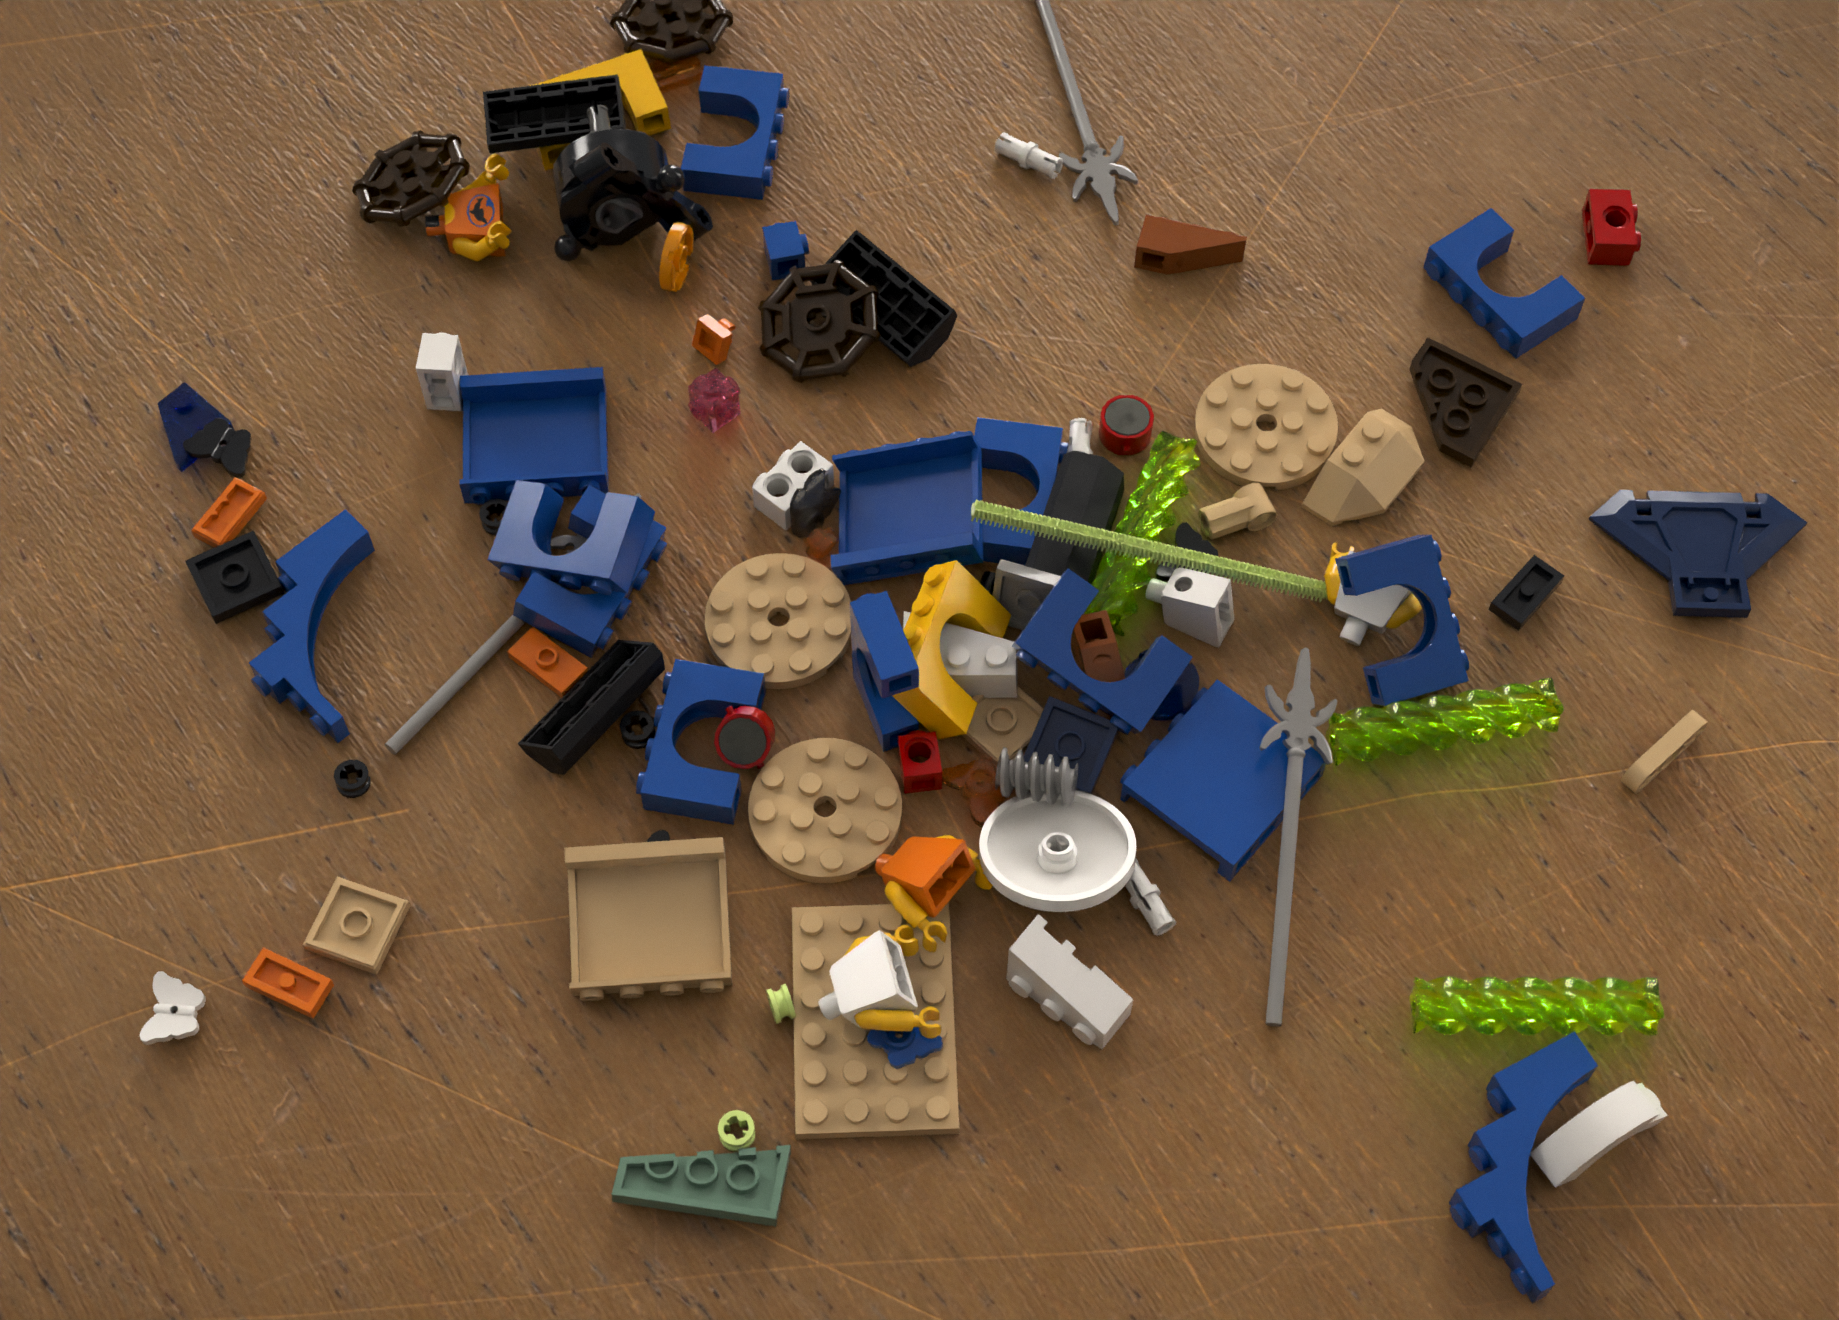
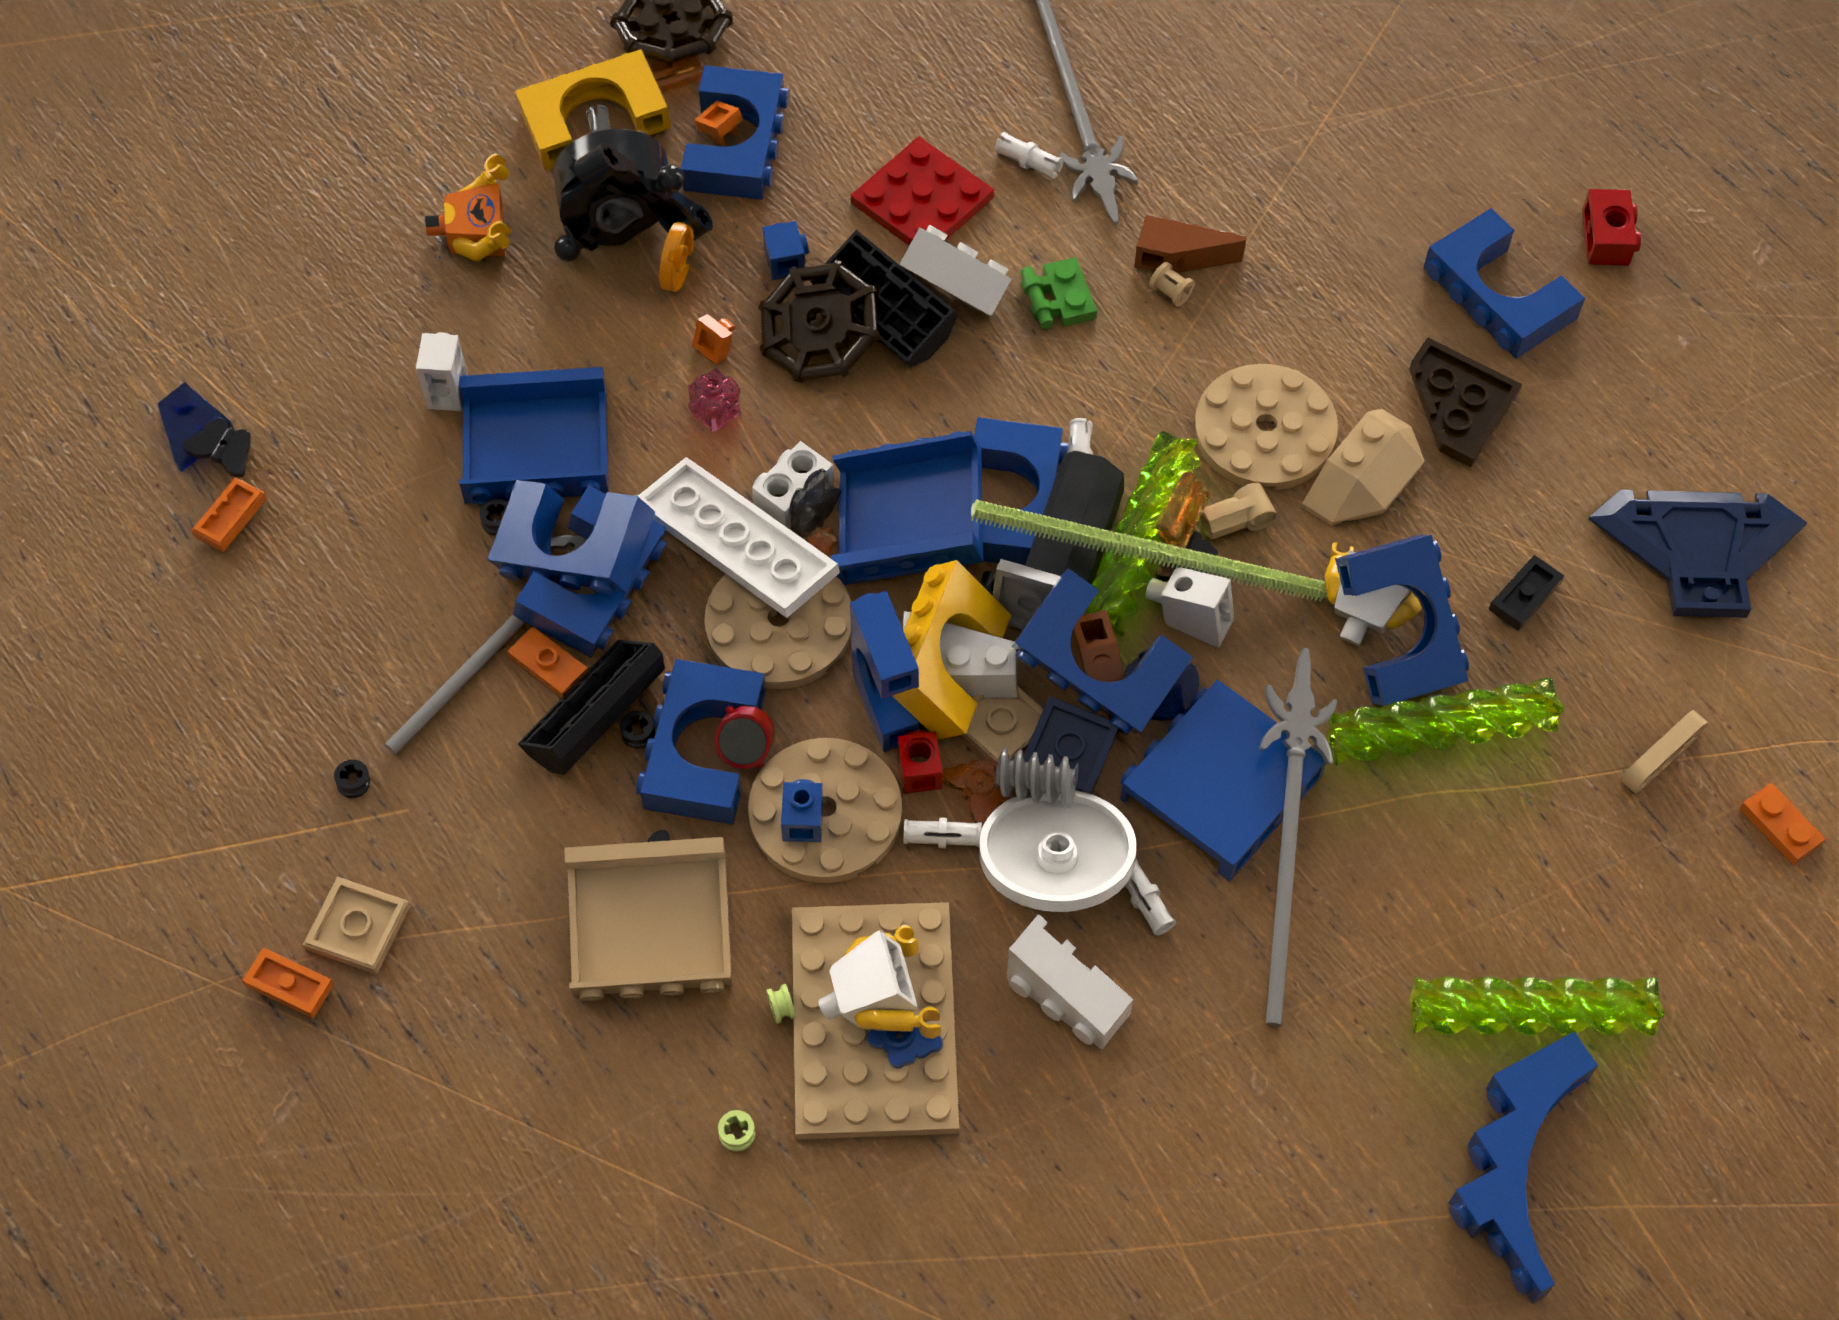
(172, 996): white animal -> none
(234, 577): black plate -> none
(310, 578): blue arch -> none
(409, 177): dark brown plate -> none
(548, 112): black piece -> none
(719, 121): none -> orange tile
(723, 1186): sand green wing -> none
(738, 537): none -> white plate
(802, 811): none -> blue brick
(916, 832): none -> white pin
(921, 190): none -> red plate
(926, 877): orange torso -> none
(956, 269): none -> white wedge
(1068, 290): none -> bright green plate
(1126, 425): piece -> none
(1171, 284): none -> tan bush
(1180, 521): none -> clear orange tile
(1597, 1131): white arch -> none
(1782, 824): none -> orange plate

